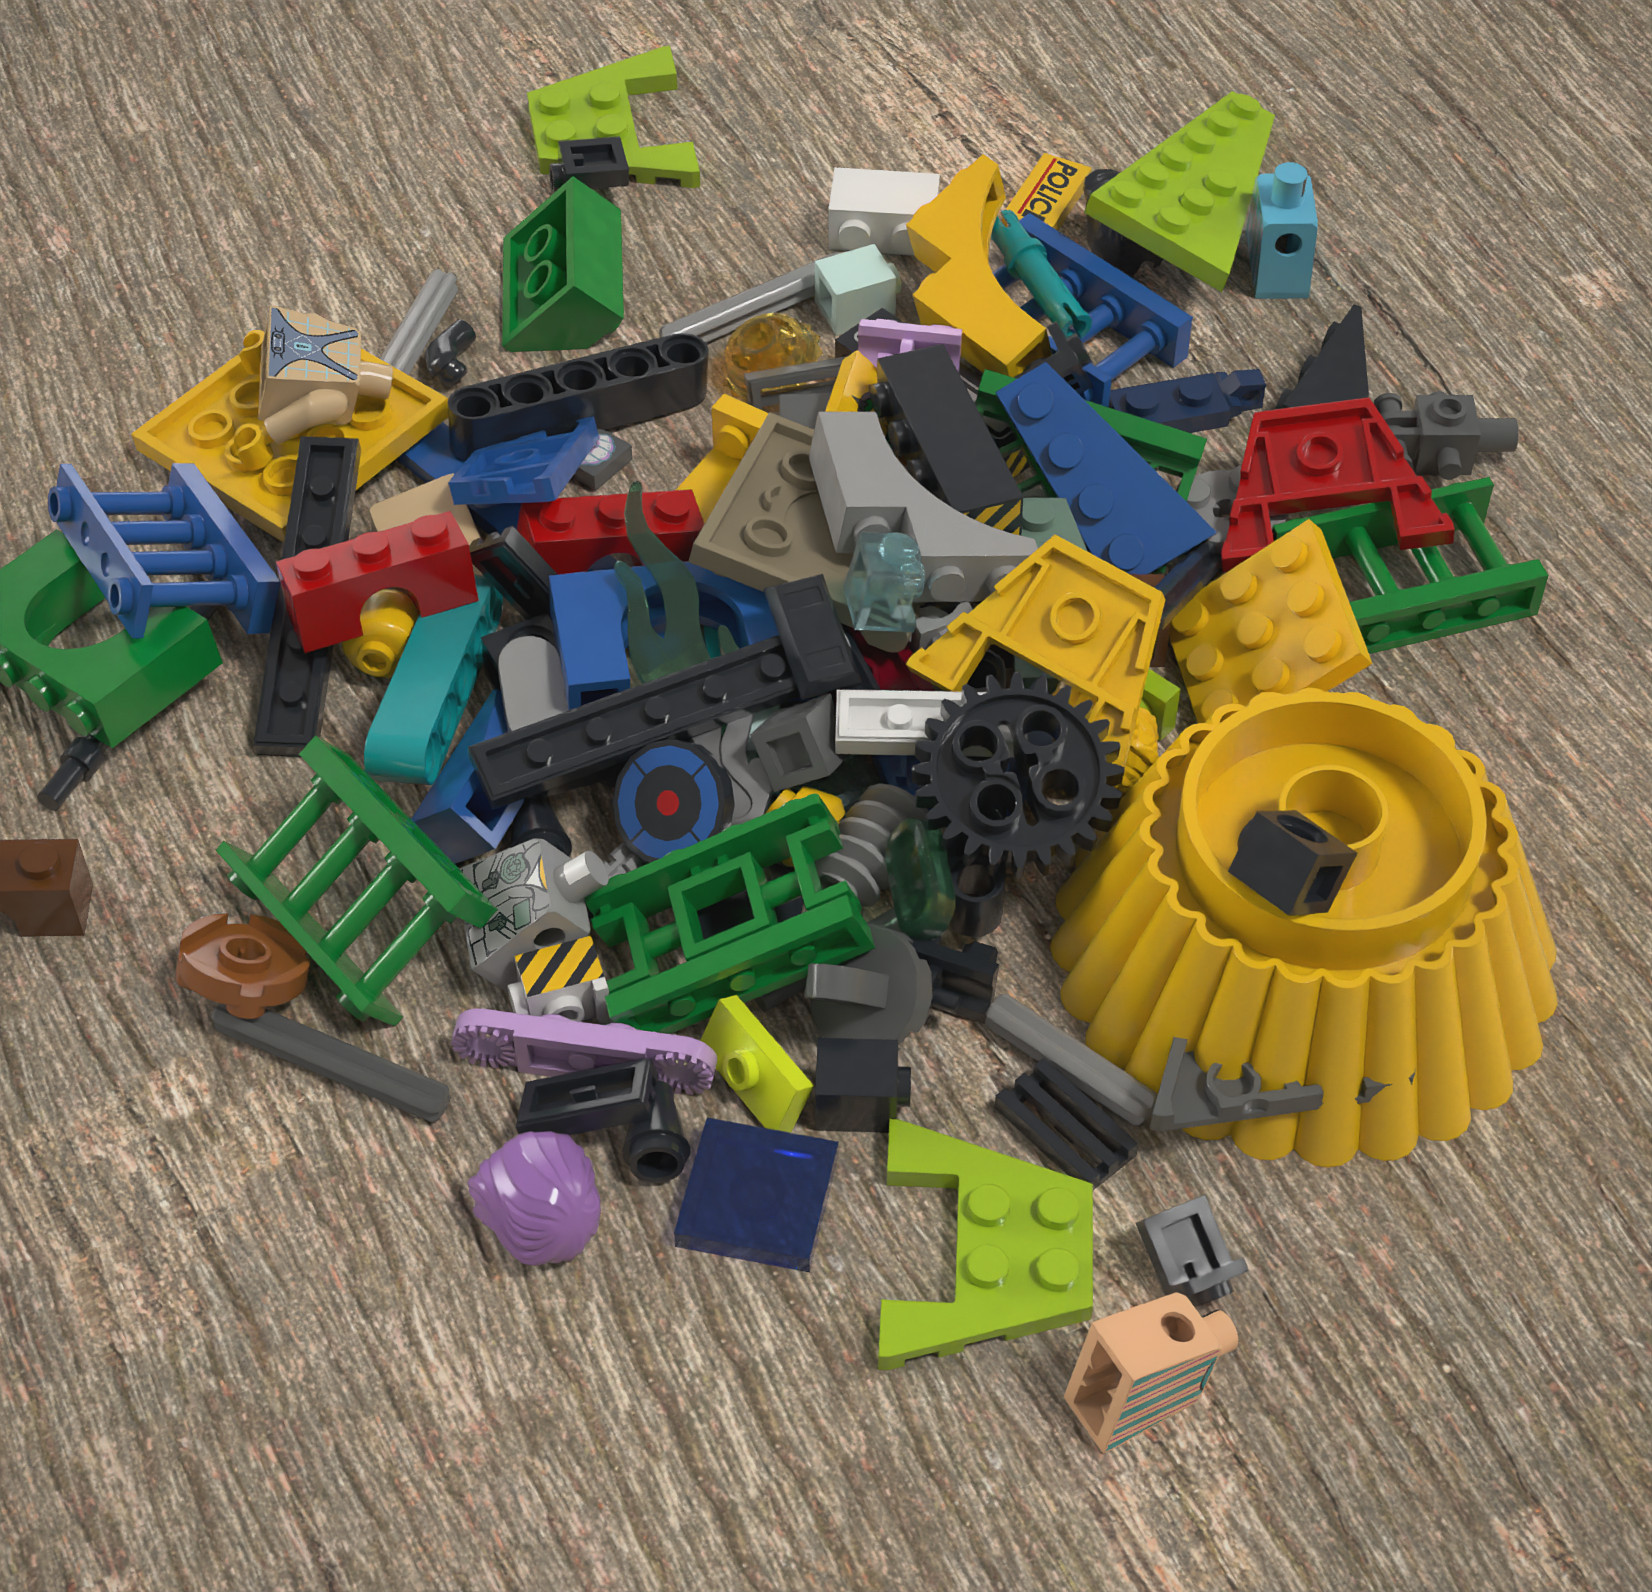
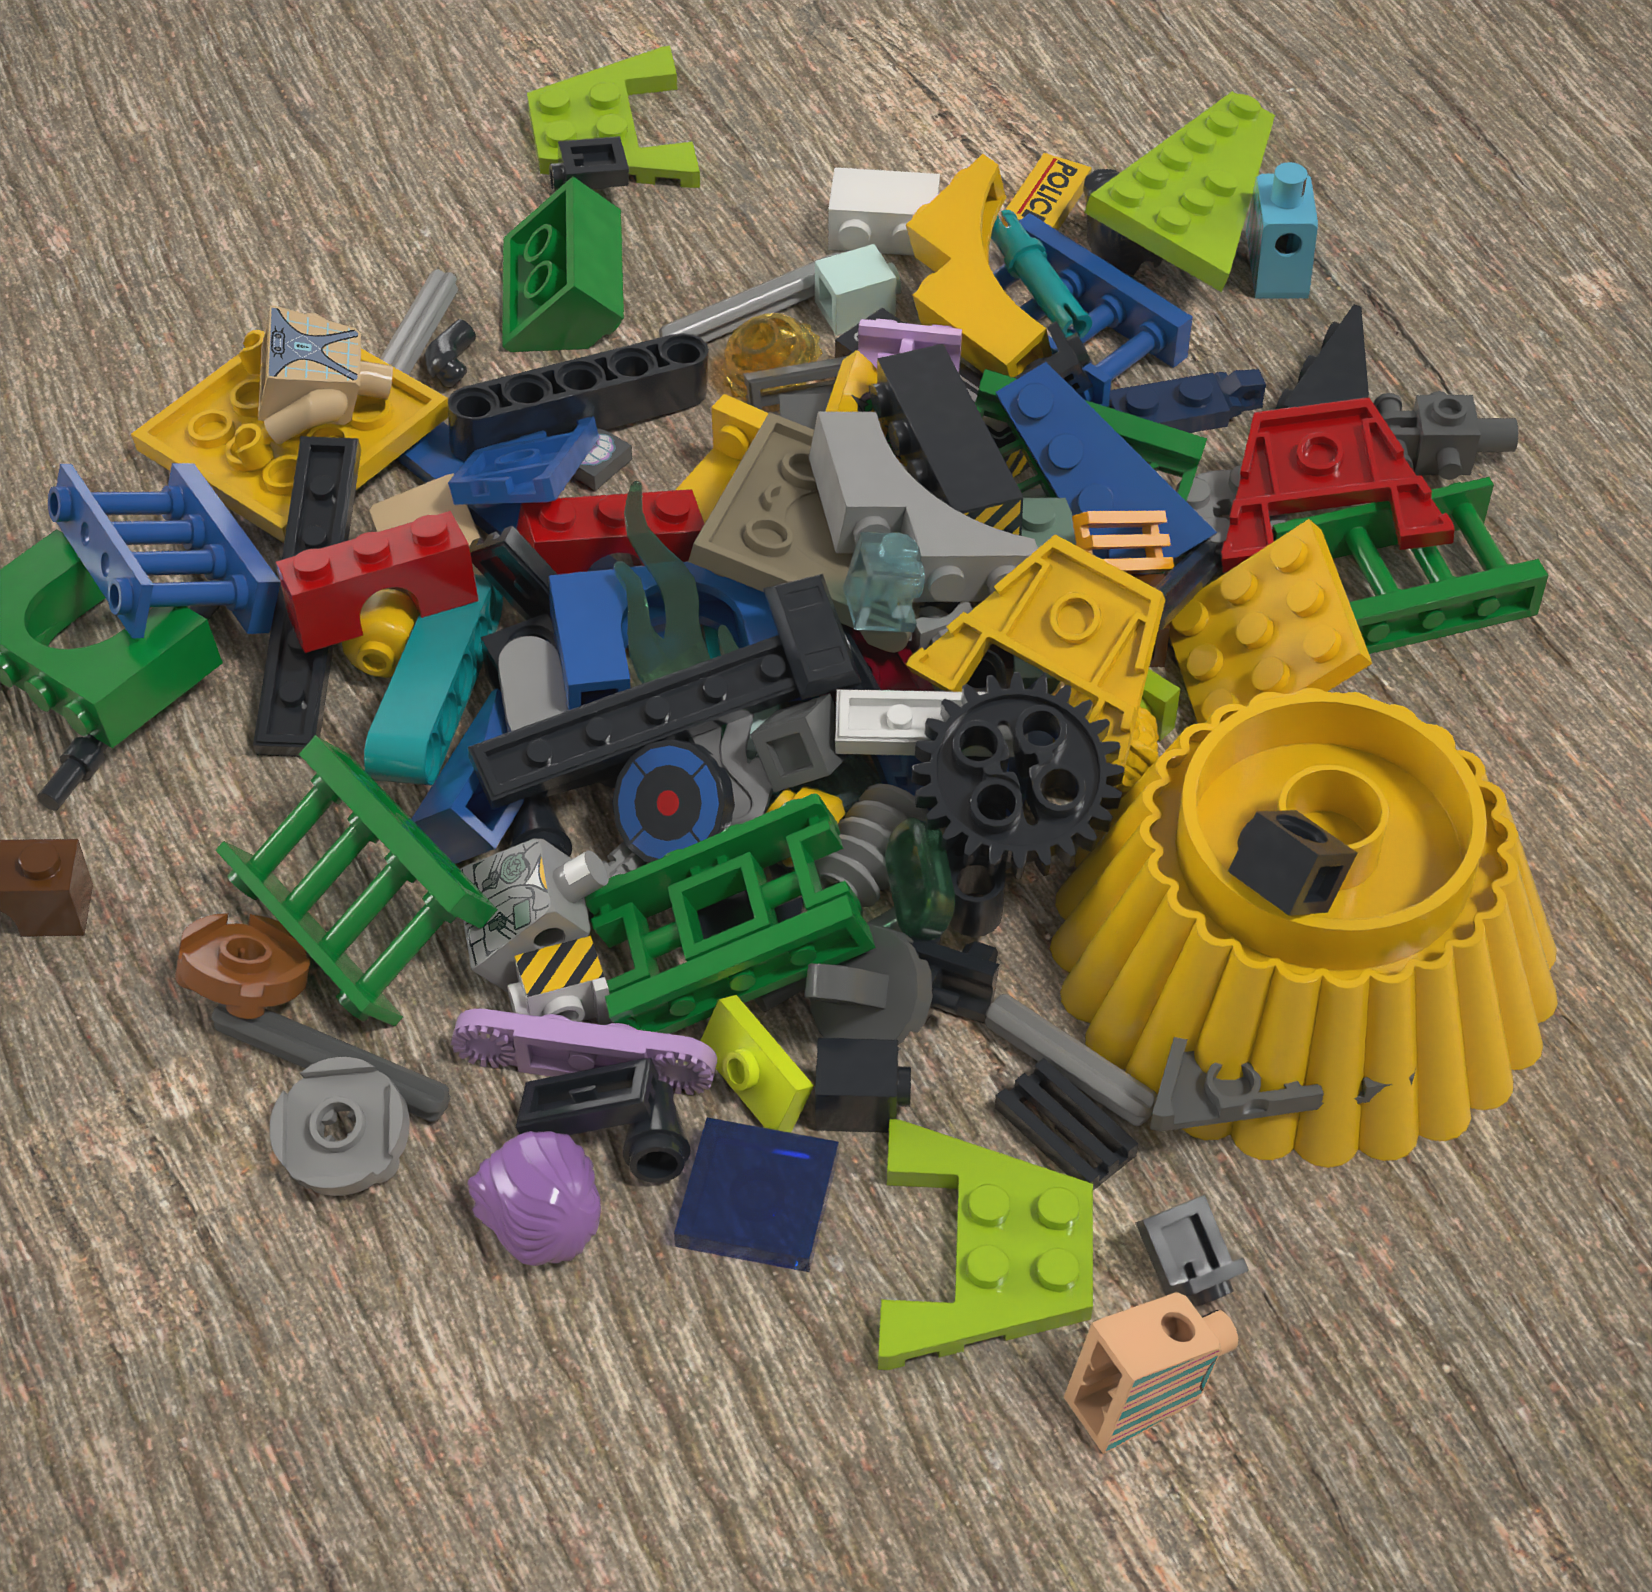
(367, 1153): none -> light grey plate
(1150, 539): none -> light orange tile

